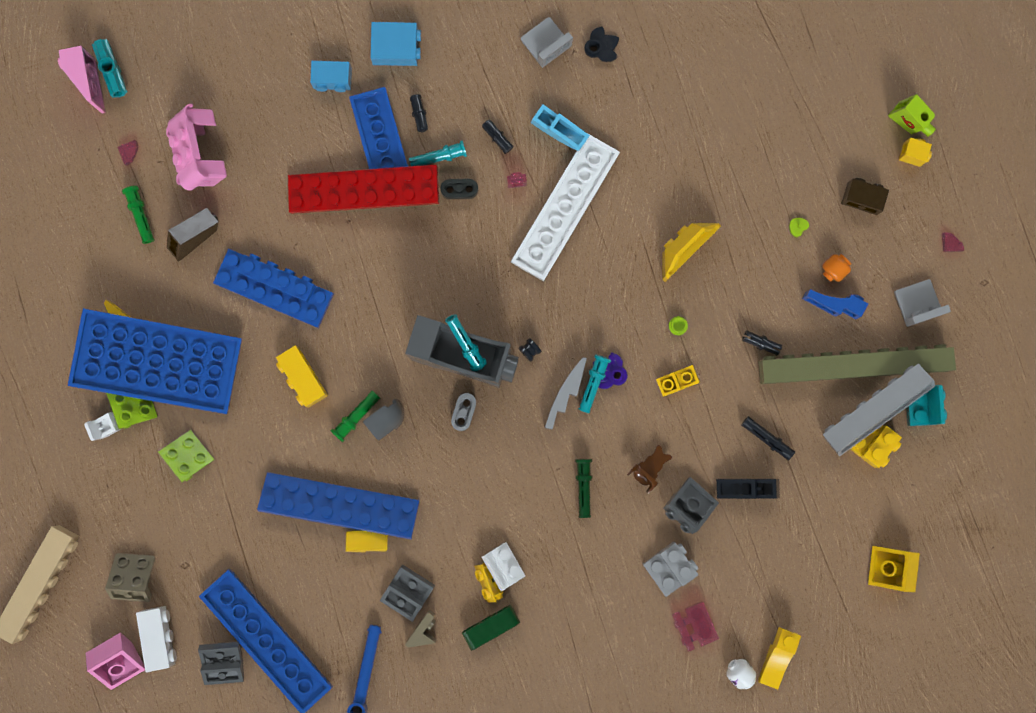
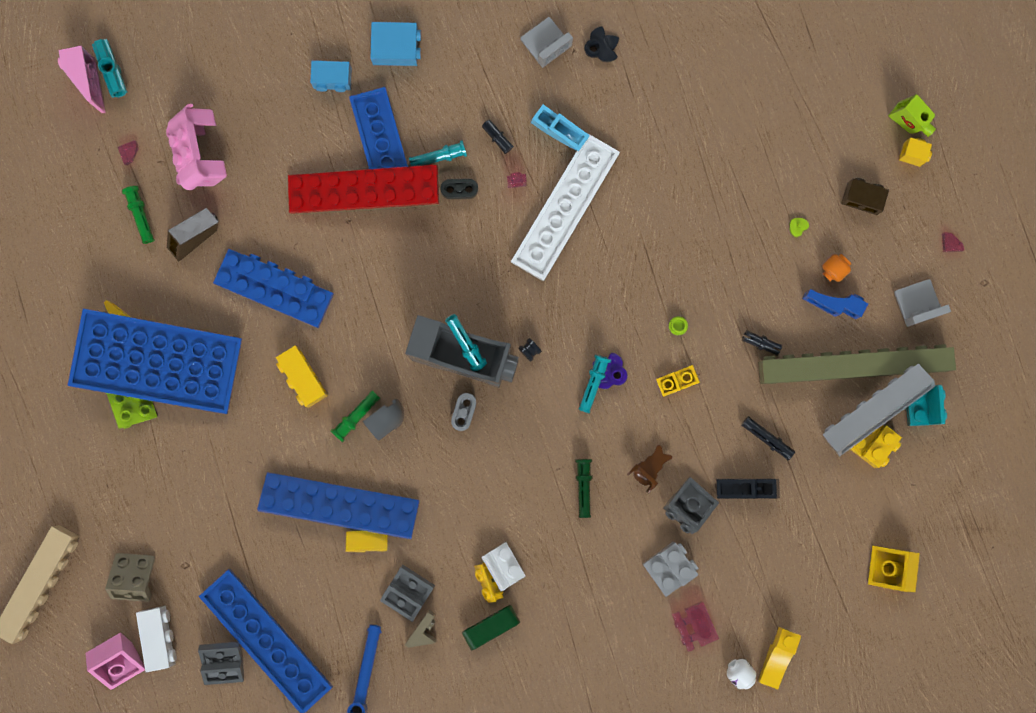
(102, 427): white bracket -> none
(186, 456): lime hinge -> none
(419, 113): black axle -> none
(570, 387): light grey slope -> none
(685, 245): yellow wedge -> none

